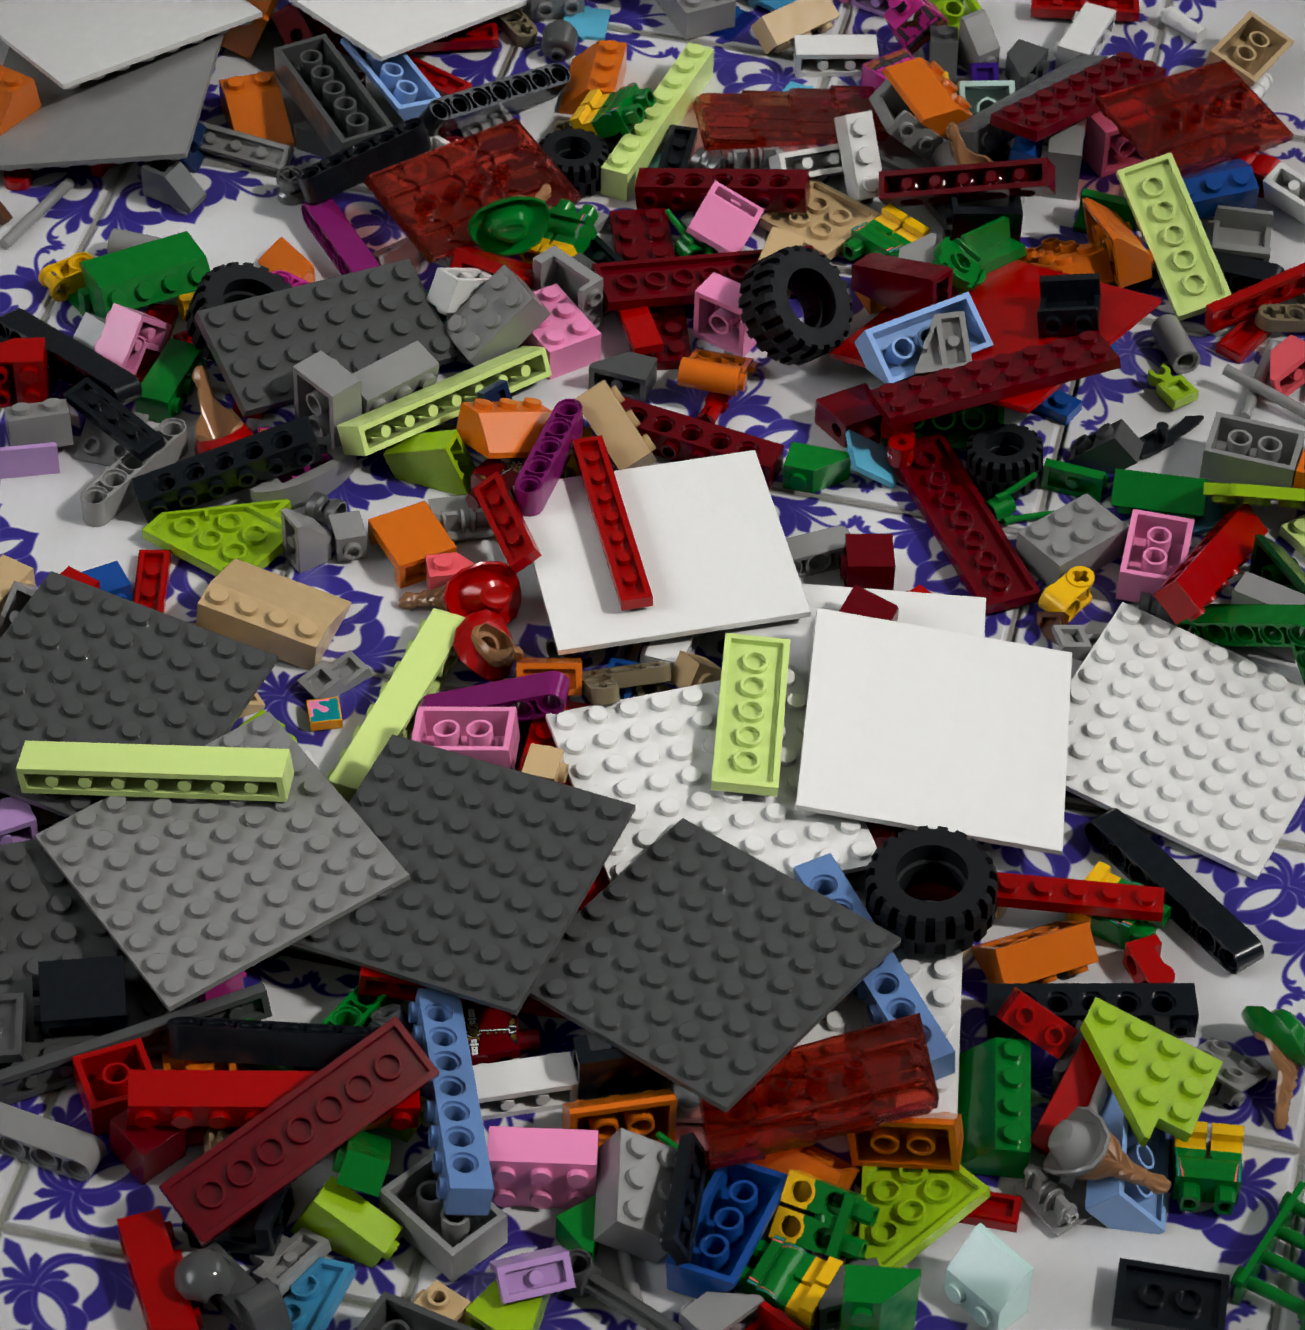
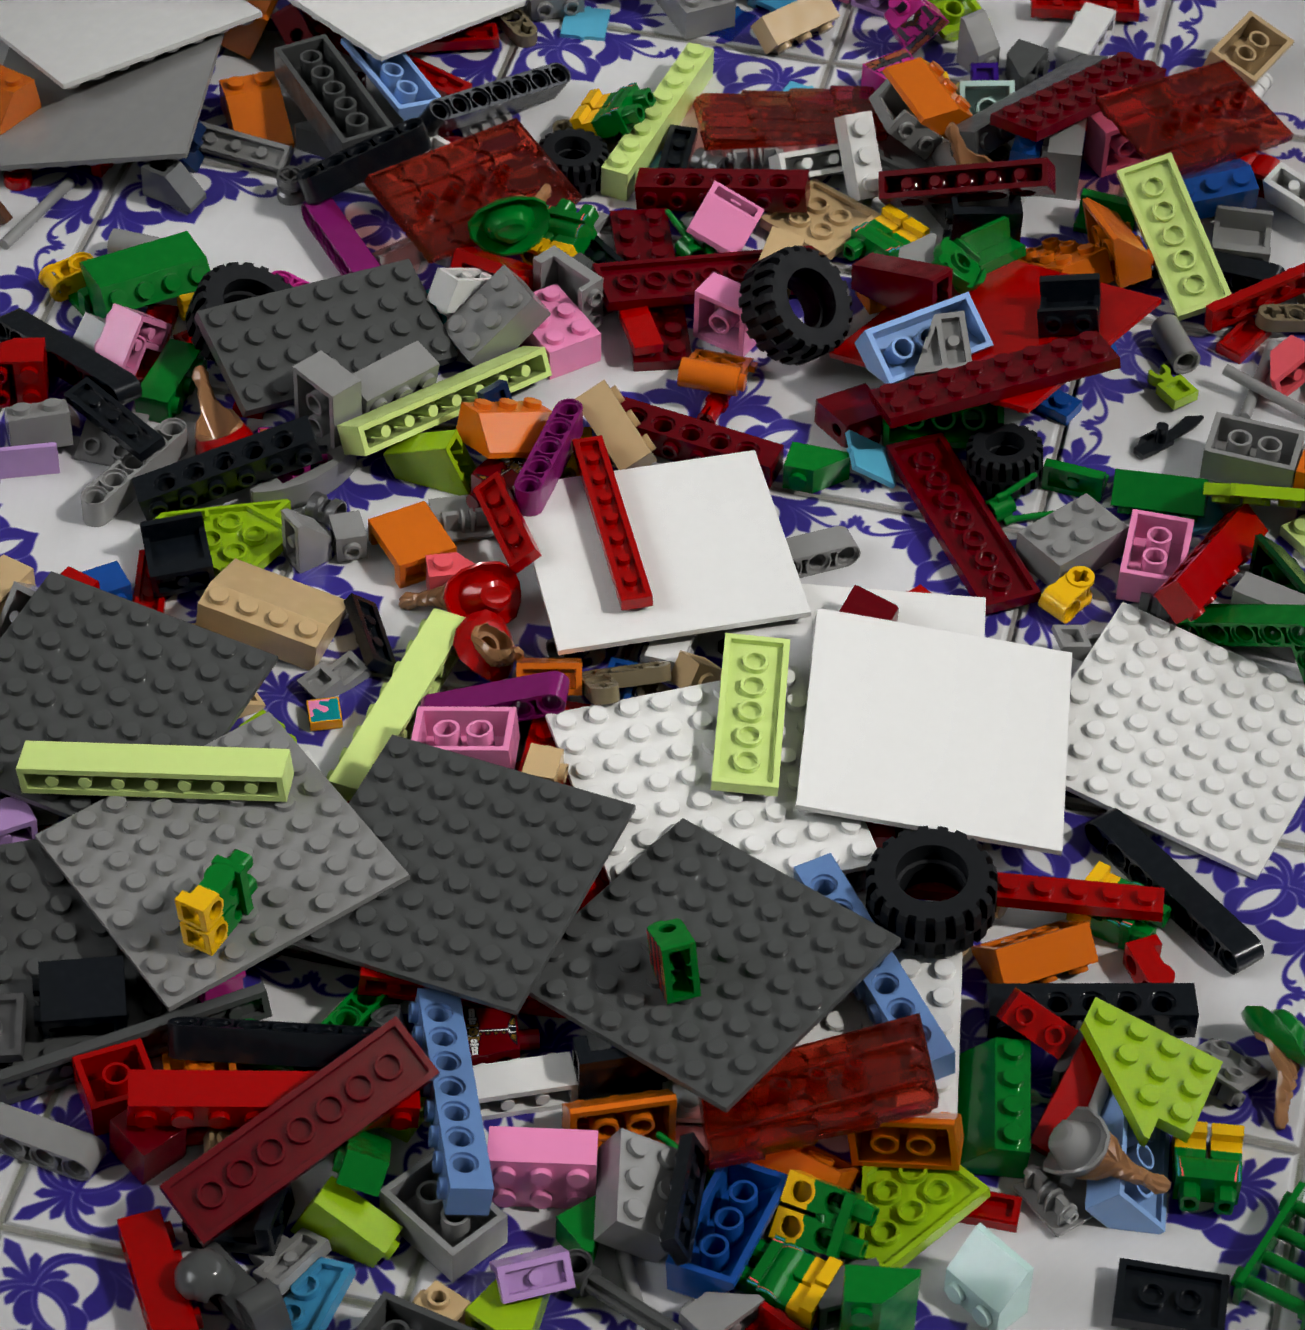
(177, 554): none -> black panel
(217, 902): none -> hips
(285, 257): orange slope -> none
(370, 634): none -> black plate
(559, 40): dark grey head -> none
(596, 67): orange slope -> none
(629, 371): dark grey slope -> none
(669, 946): none -> green torso
(833, 55): white brick -> none
(868, 561): dark red head -> none
(900, 444): red leg -> none
(944, 48): dark grey slope -> none
(1046, 620): reddish brown tile -> none
(1107, 448): dark grey slope -> none
(1180, 22): white piece -> none

